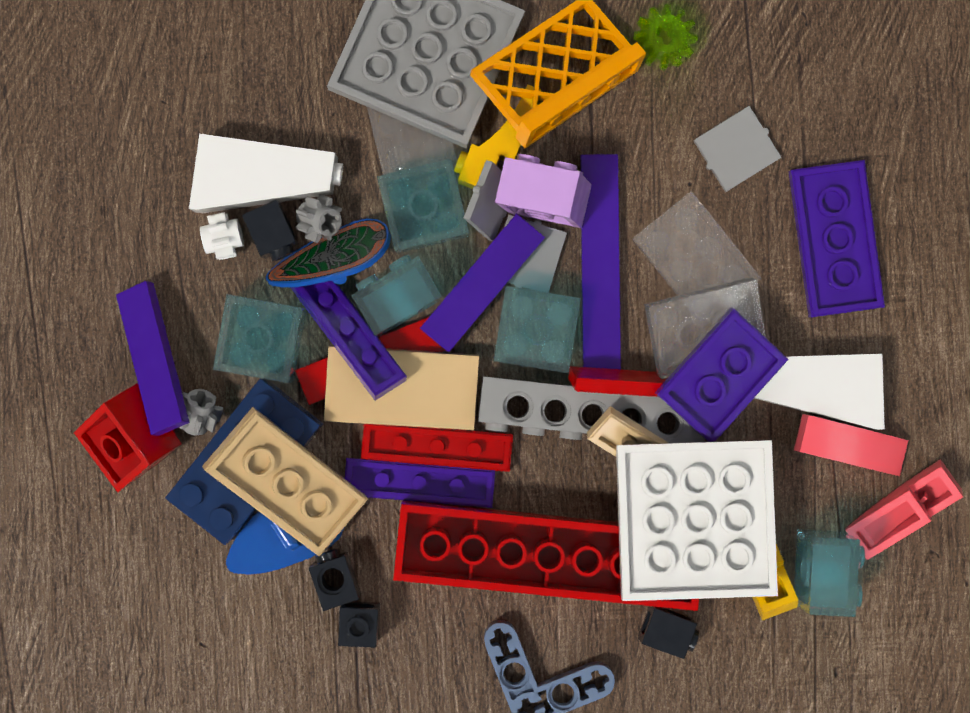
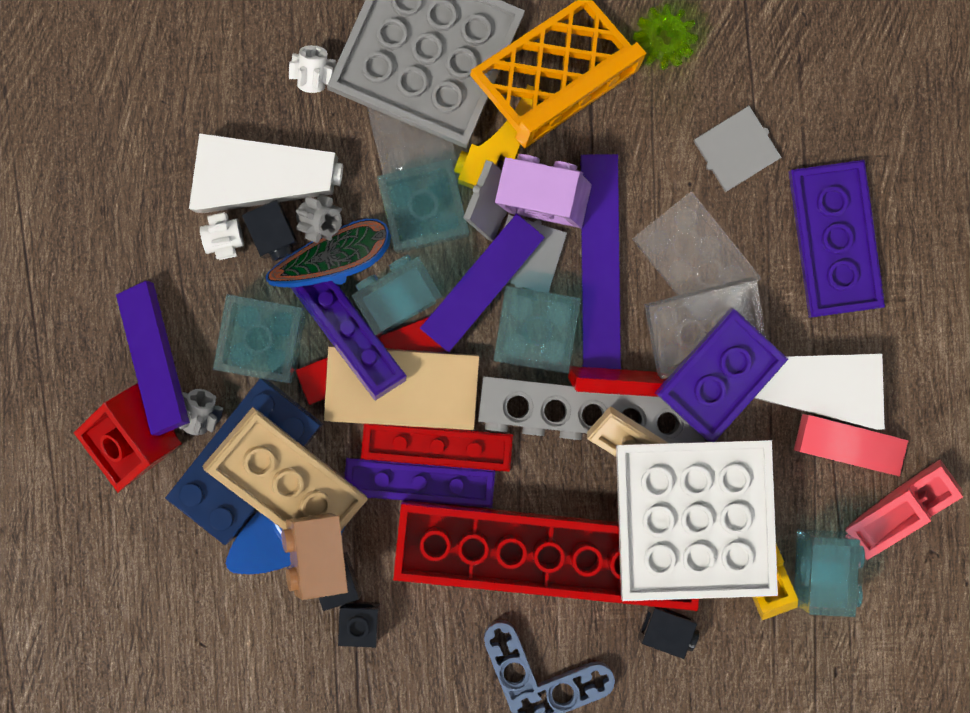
(311, 68): none -> white gear
(315, 556): none -> medium nougat brick

